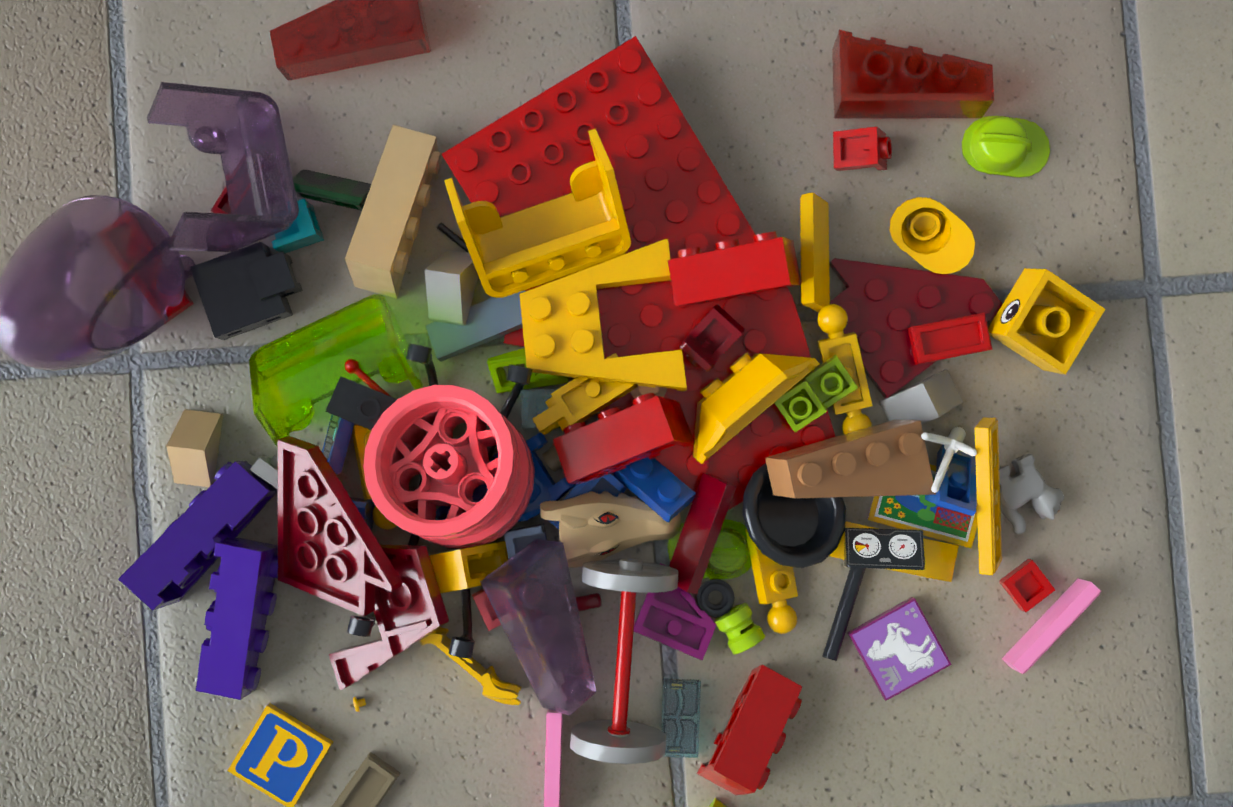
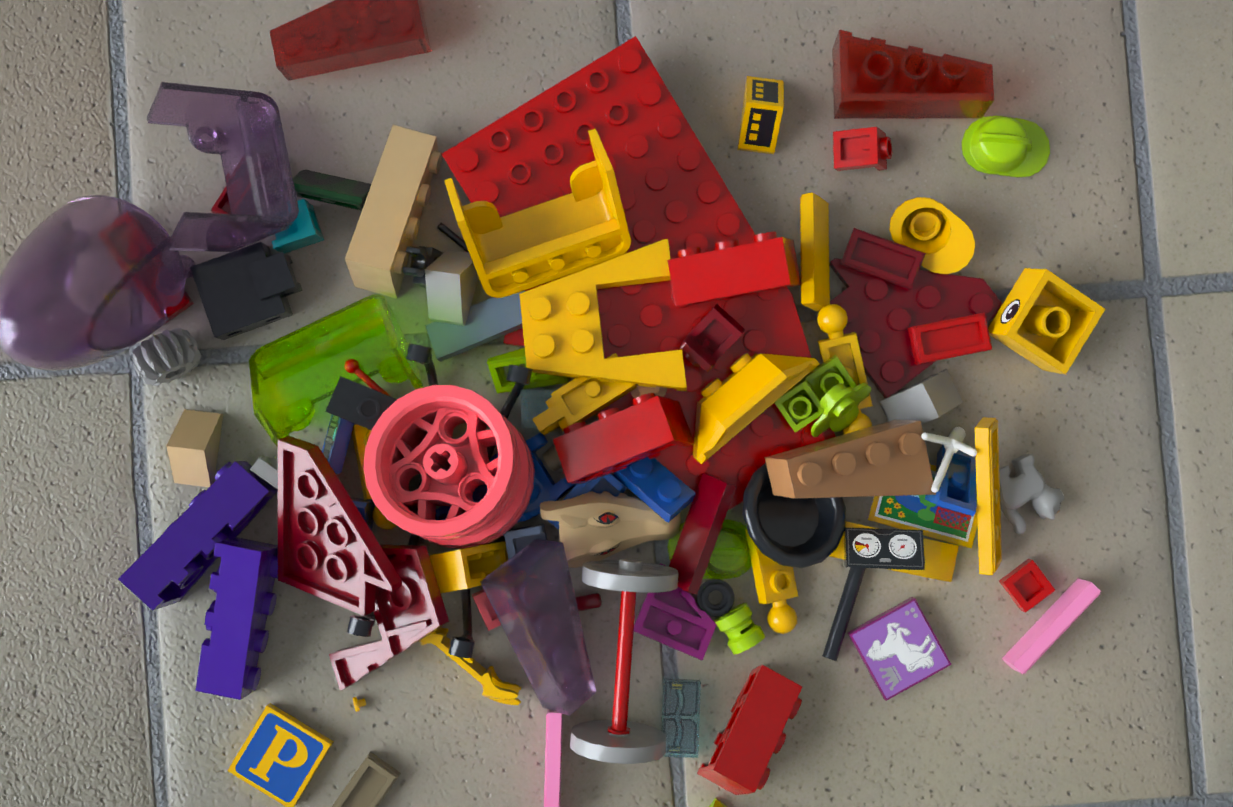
(166, 356): none -> light grey gear
(420, 259): none -> black plate
(761, 115): none -> slope
(840, 407): none -> lime plate
(882, 258): none -> dark red tile

